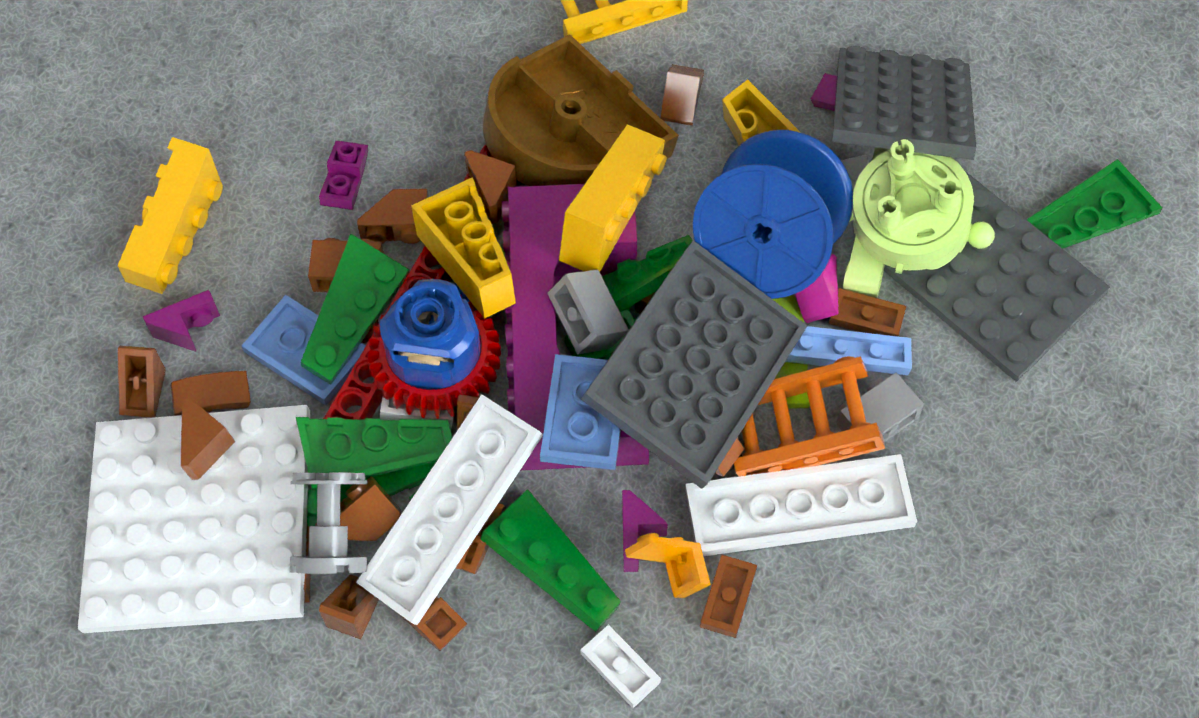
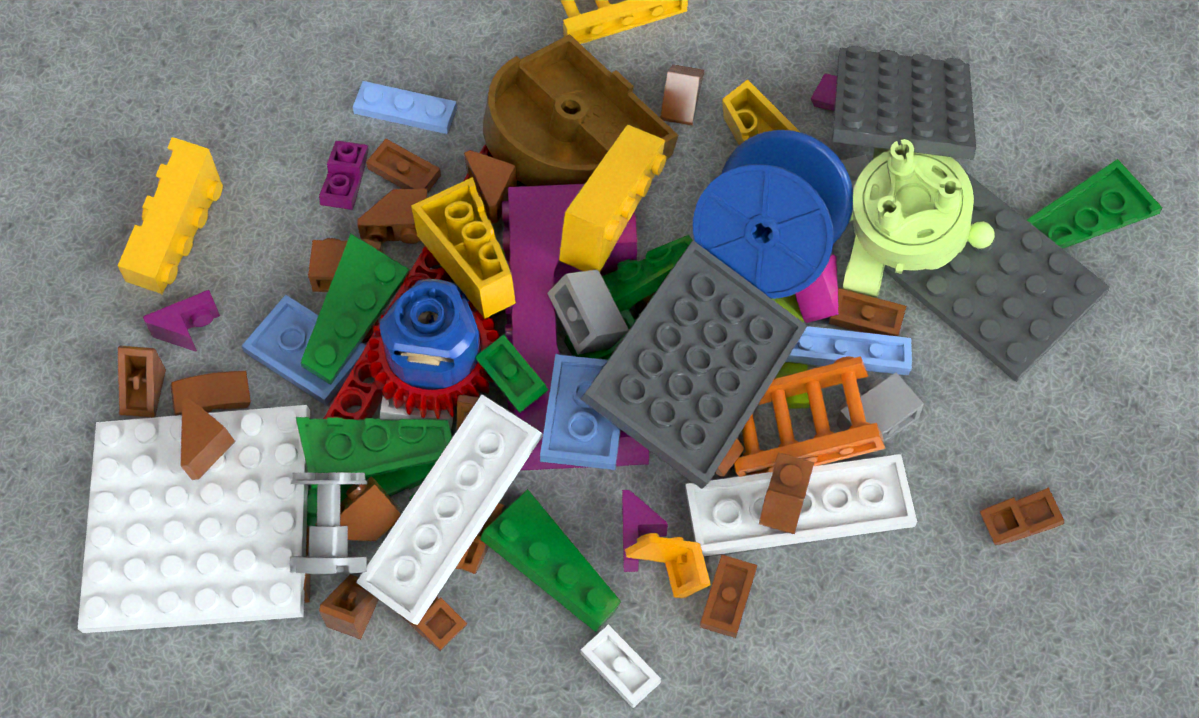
(402, 167): none -> dark orange plate
(405, 107): none -> light blue plate
(511, 373): none -> green plate
(786, 493): none -> dark orange slope
(1022, 517): none -> dark orange slope

